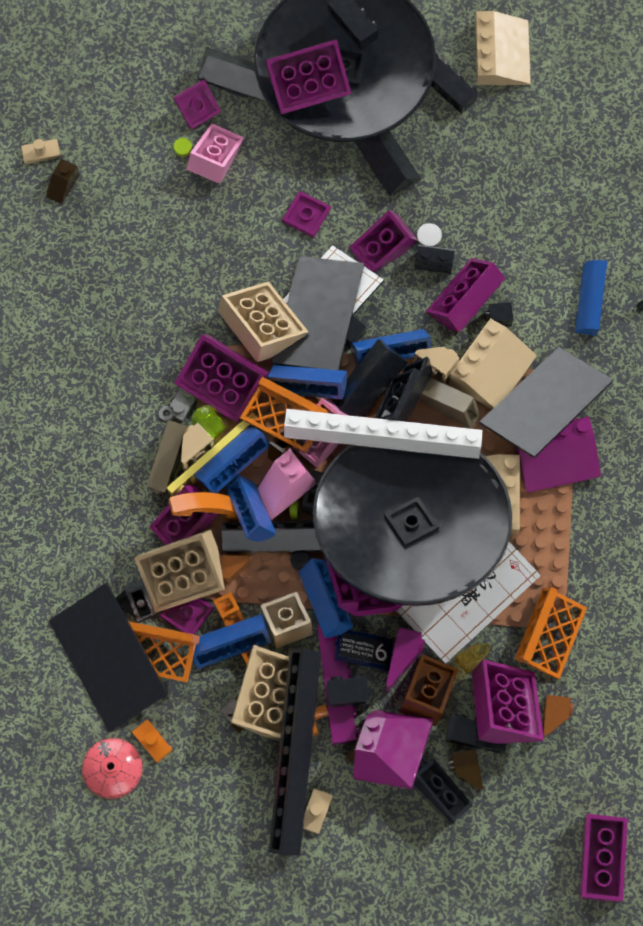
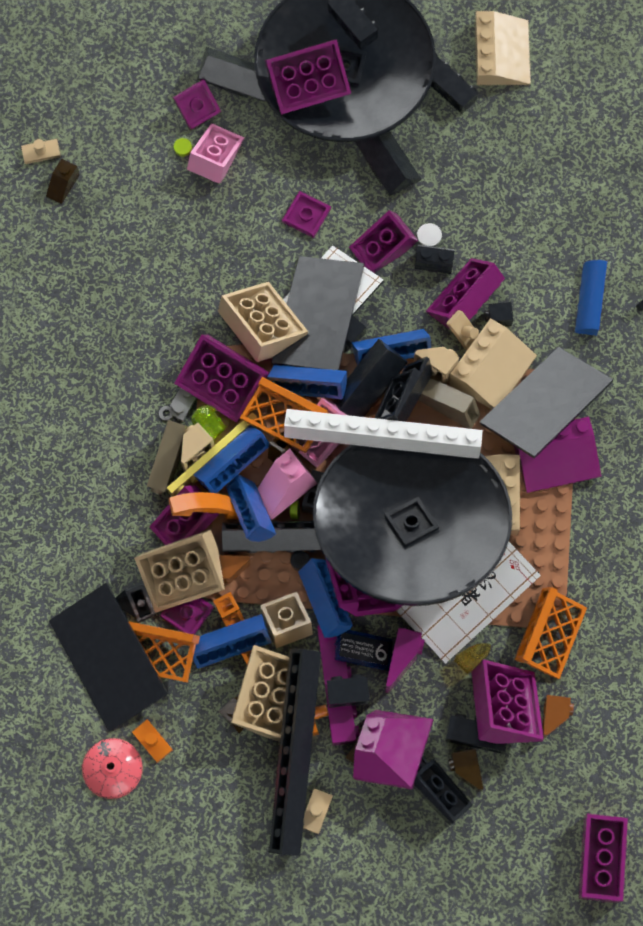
(429, 689): reddish brown slope -> none
(462, 329): none -> tan tile

